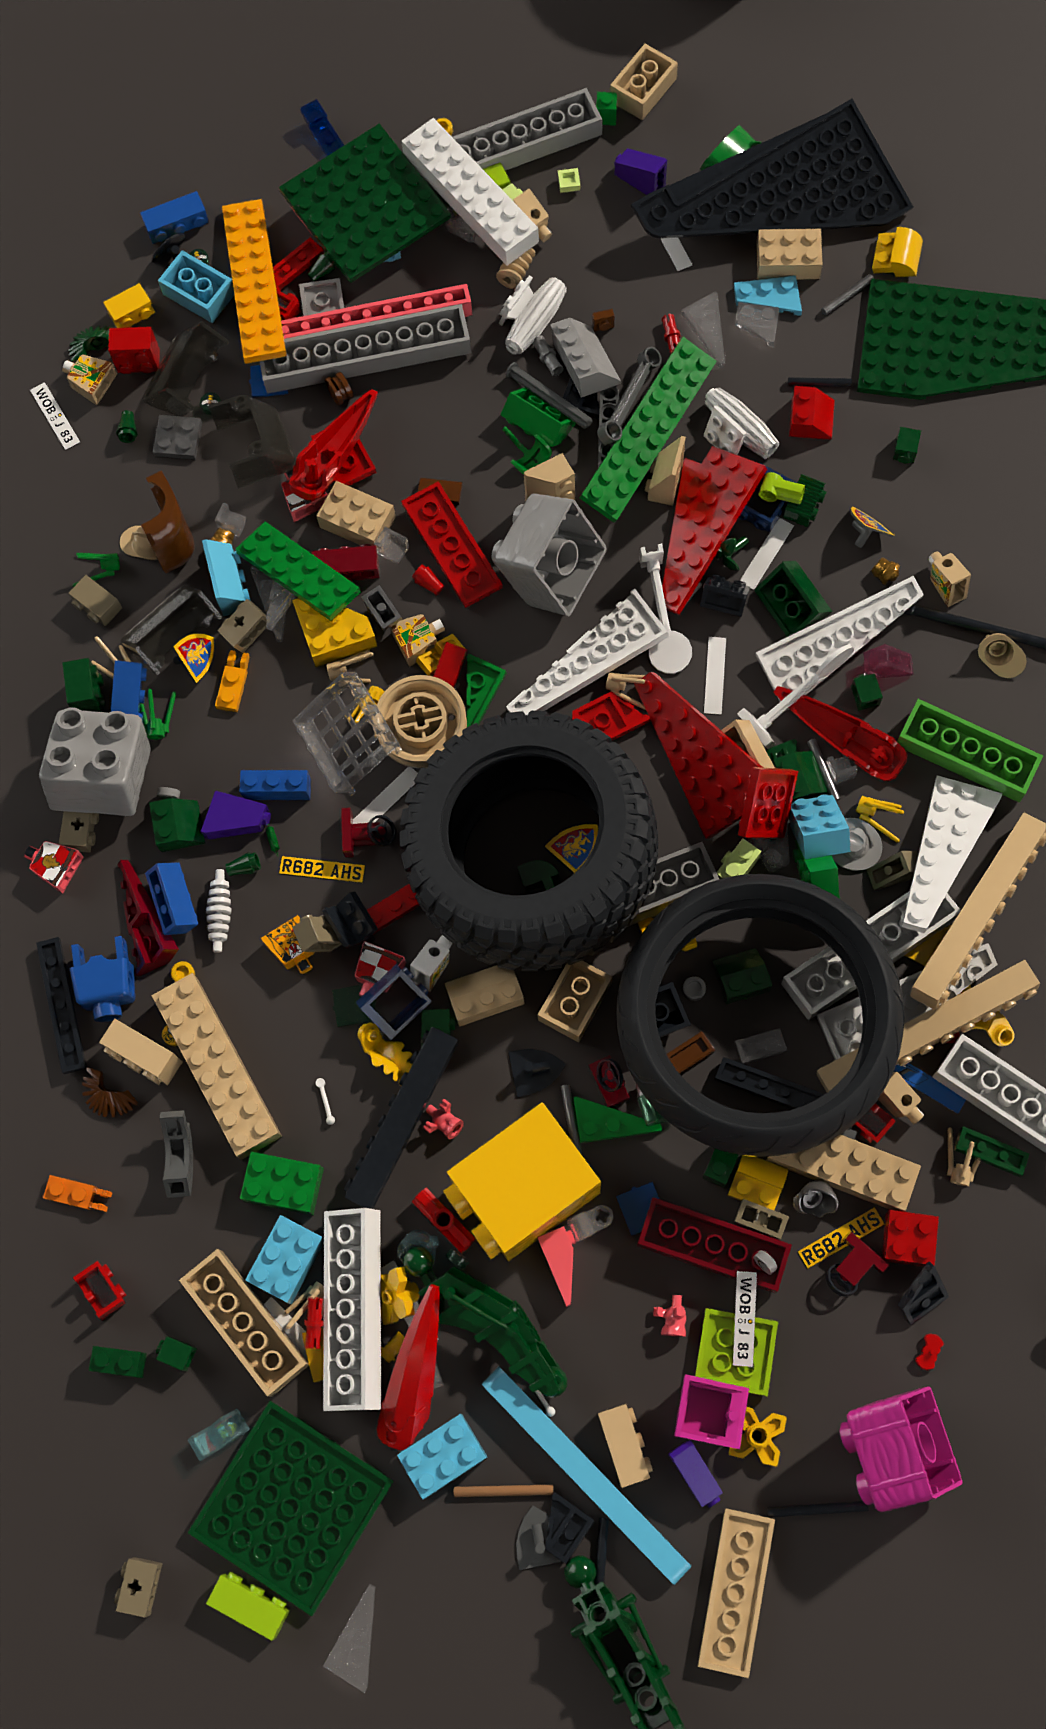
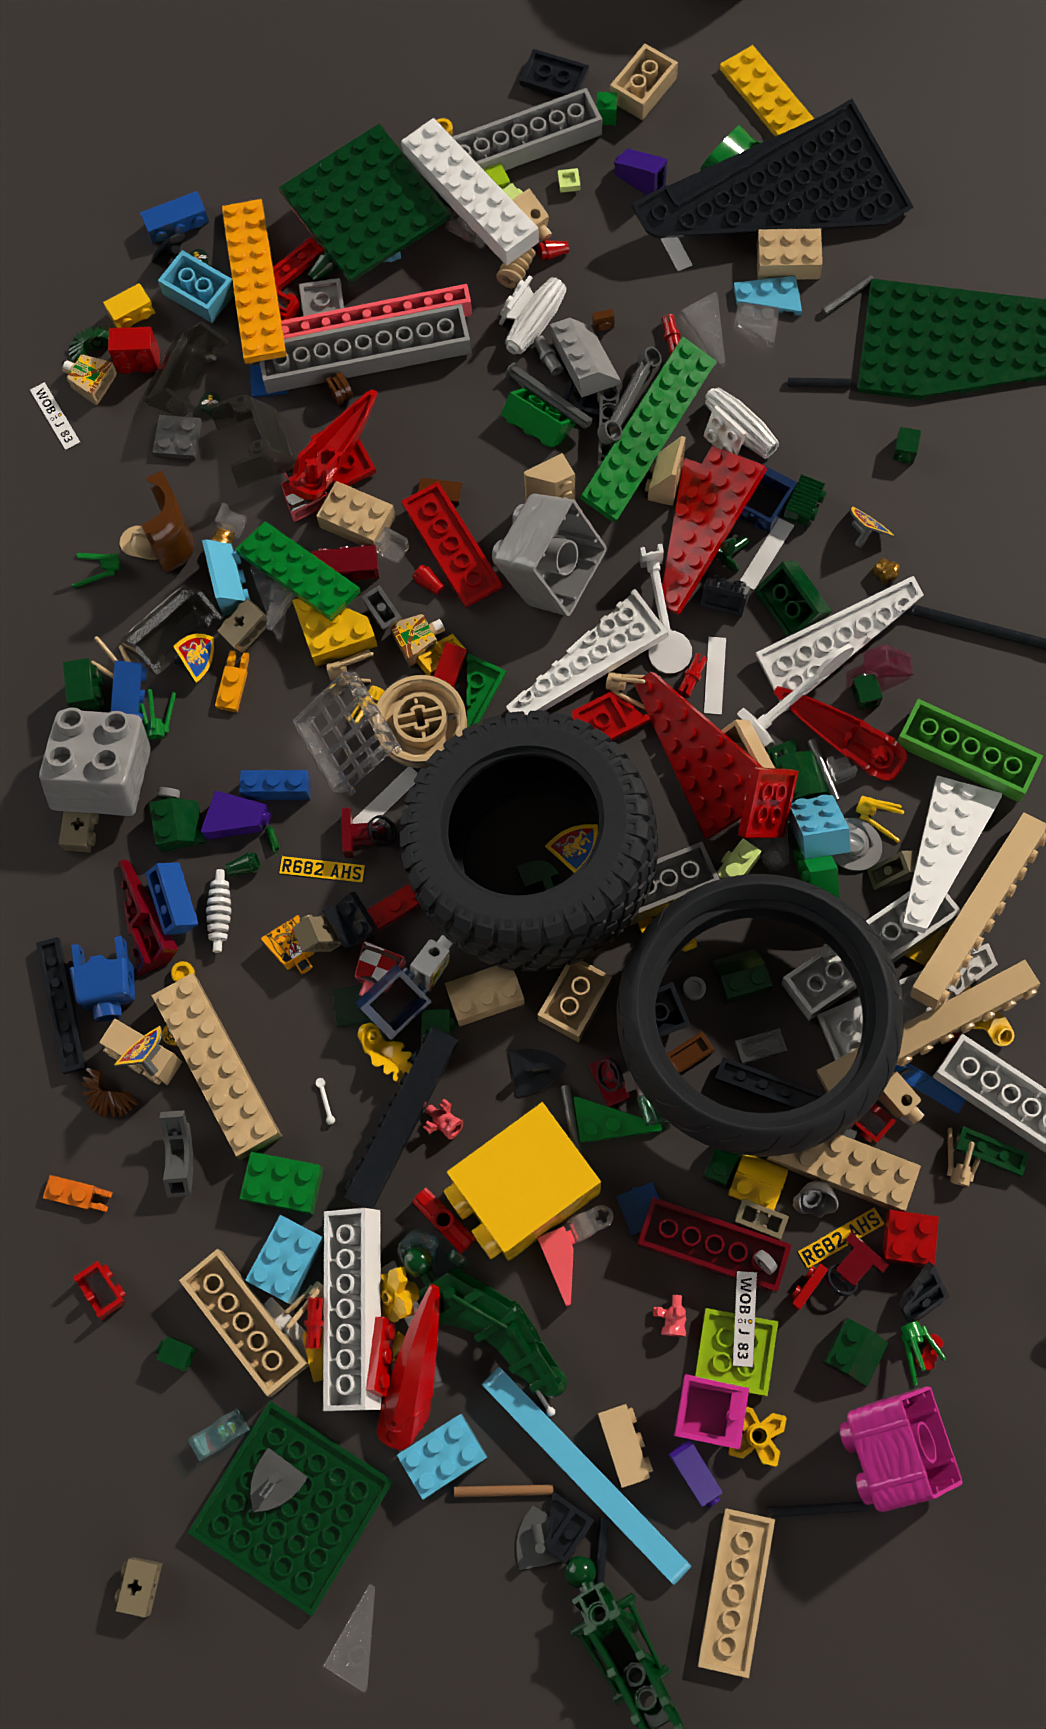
(54, 863): torso -> none
(94, 600): dark tan brick -> none
(117, 1361): dark green brick -> none
(127, 428): dark green cone -> none
(143, 1051): none -> shield
(248, 1605): lime brick -> none
(274, 1482): none -> dark grey shield
(320, 127): clear blue slope -> none
(381, 1357): none -> red plate
(543, 455): green helmet -> none
(551, 249): none -> red cone
(553, 74): none -> black plate
(692, 675): none -> red pin
(765, 91): none -> yellow plate
(776, 488): lime piece -> none
(811, 413): red slope -> none
(813, 1278): none -> red plate
(855, 1351): none -> dark green slope
(898, 252): yellow brick -> none
(912, 1336): none -> green plant
(949, 577): tan torso -> none
(1002, 655): tan piece -> none

